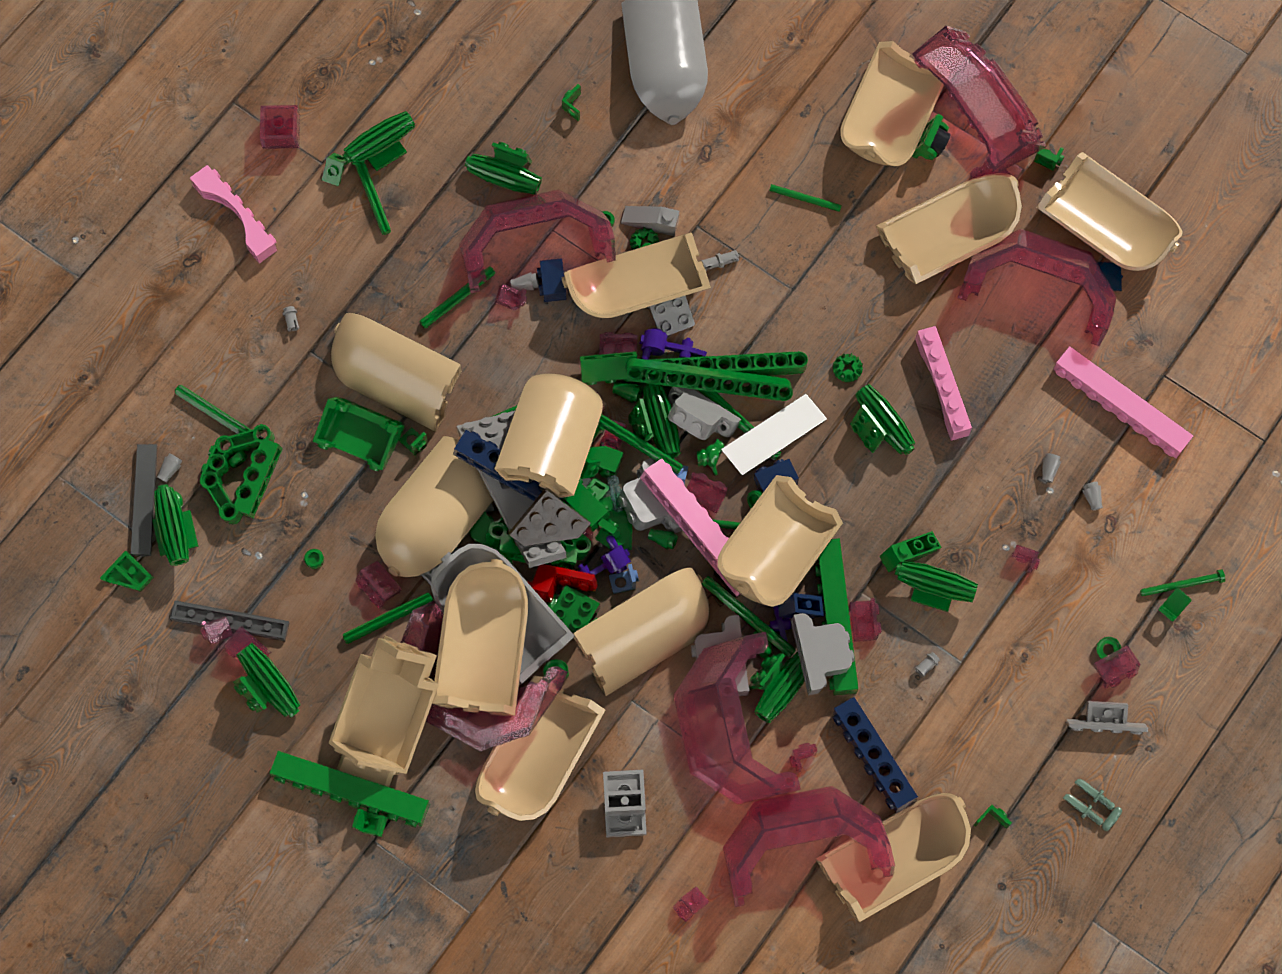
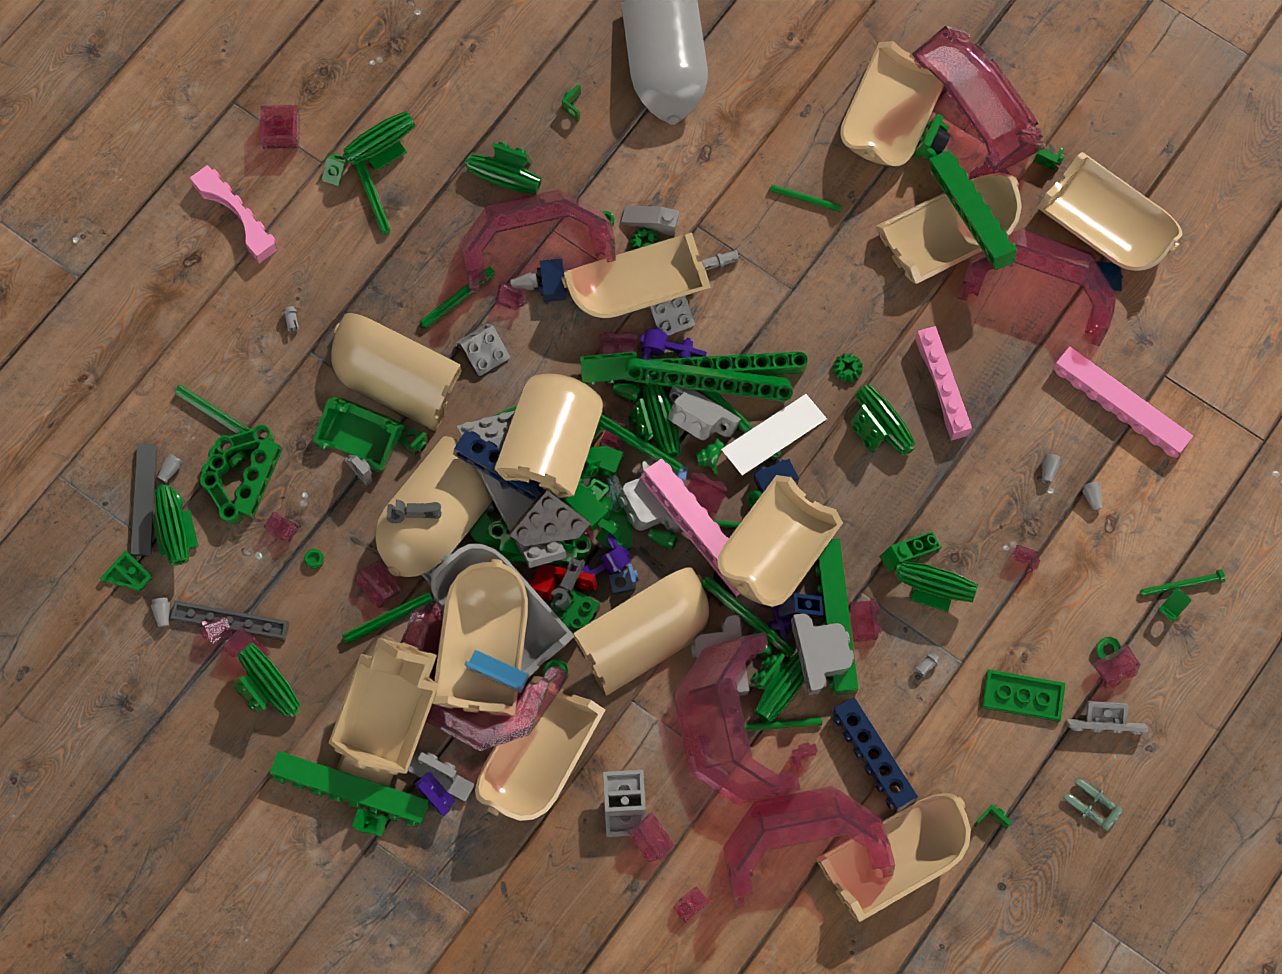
(161, 611): none -> light grey cone
(281, 527): none -> clear pink bracket
(360, 468): none -> light grey wing
(397, 513): none -> dark grey piece
(435, 793): none -> dark purple bracket
(444, 773): none -> light grey bracket
(484, 349): none -> light grey bracket
(497, 671): none -> dark azure panel
(567, 584): none -> dark grey piece
(651, 838): none -> clear pink bracket
(784, 724): none -> green bar
(973, 210): none -> green brick
(1023, 695): none -> green tile

